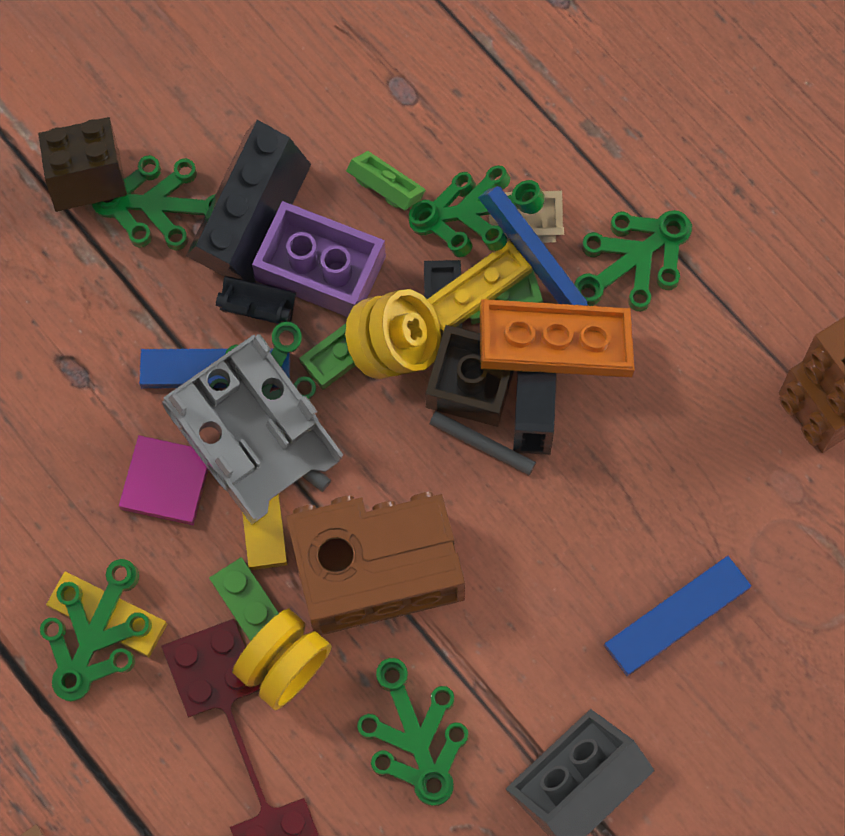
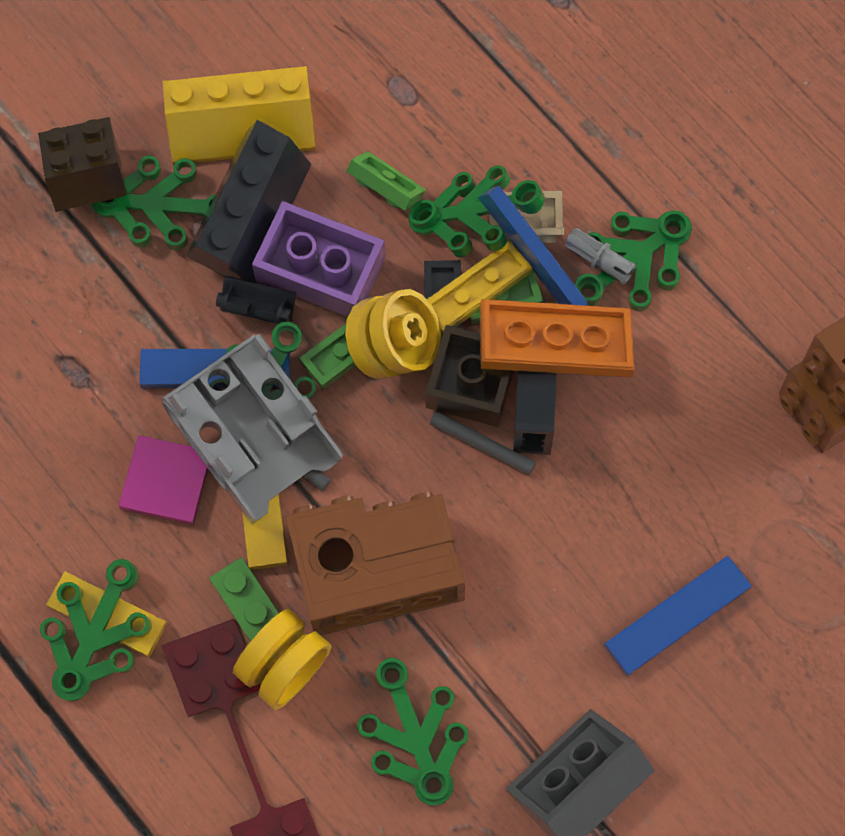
(214, 112): none -> yellow slope
(600, 255): none -> light grey axle

